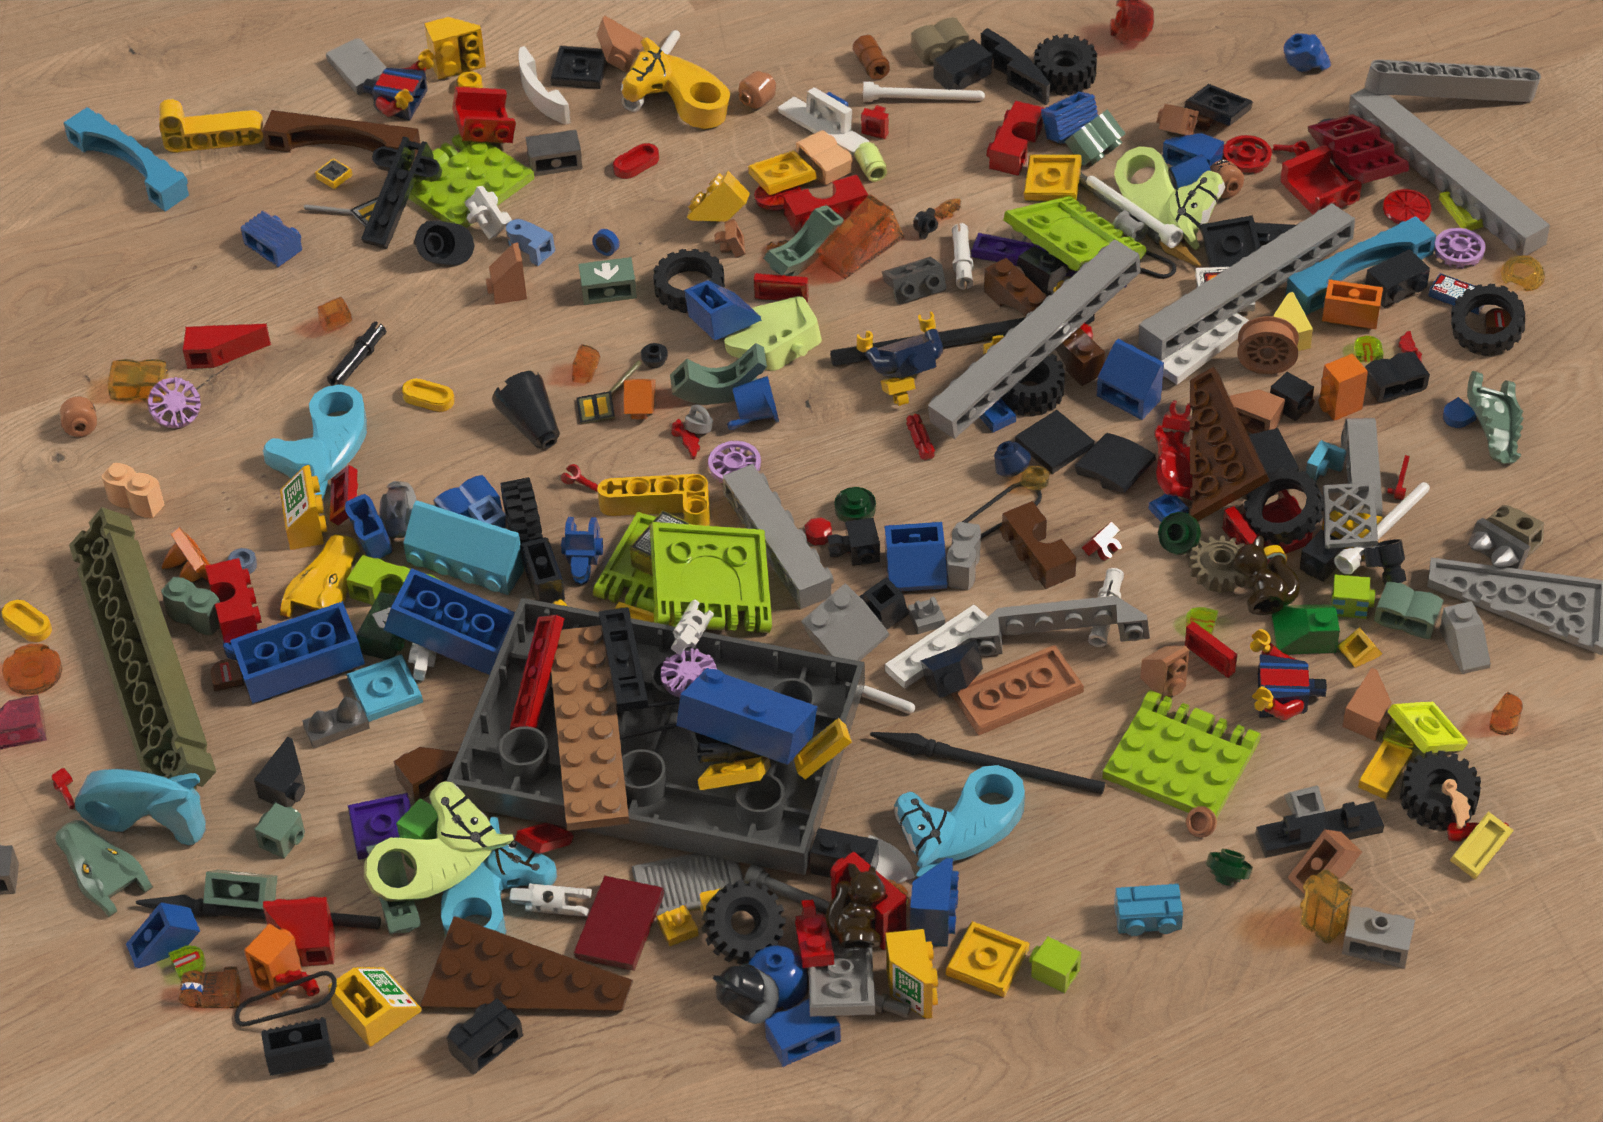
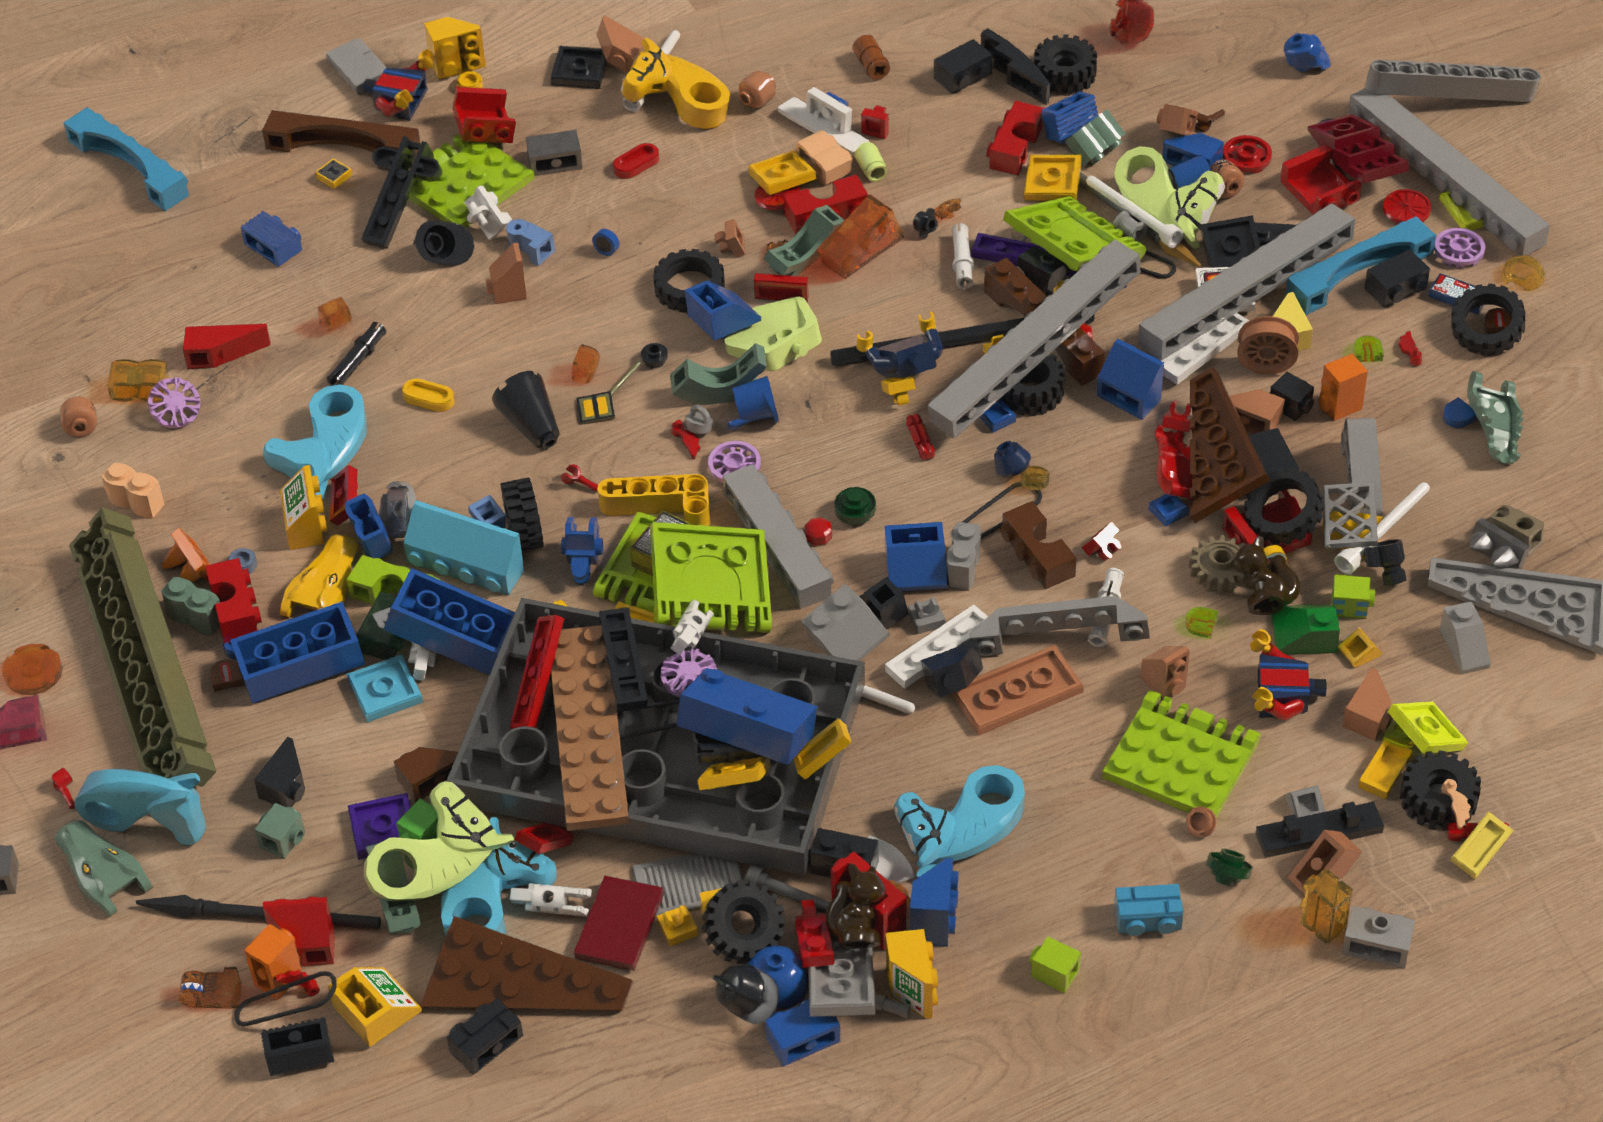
(26, 620): yellow tile -> none
(162, 932): blue slope -> none
(187, 959): clear neon green tile -> none
(207, 131): yellow beam -> none
(239, 888): sand green brick -> none
(336, 723): flat silver tile -> none
(360, 212): piece -> none
(466, 494): blue brick -> none
(542, 570): black brick -> none
(549, 103): white slope -> none
(607, 281): sand green brick -> none
(639, 397): orange slope -> none
(720, 202): yellow slope -> none
(860, 542): black brick -> none
(872, 92): white piece -> none
(915, 279): dark grey bracket -> none
(916, 744): black piece -> none
(938, 39): dark tan brick -> none
(987, 959): yellow tile -> none
(1054, 441): black tile -> none
(1115, 462): black slope -> none
(1179, 533): dark green plate -> none
(1210, 649): red tile -> none
(1219, 104): black tile -> none
(1298, 148): red hand -> none
(1318, 560): black brick -> none
(1323, 458): medium azure bracket -> none
(1352, 304): orange brick -> none
(1396, 376): black brick -> none
(1400, 492): red piece -> none
(1408, 610): sand green brick -> none
(1506, 715): clear orange brick -> none

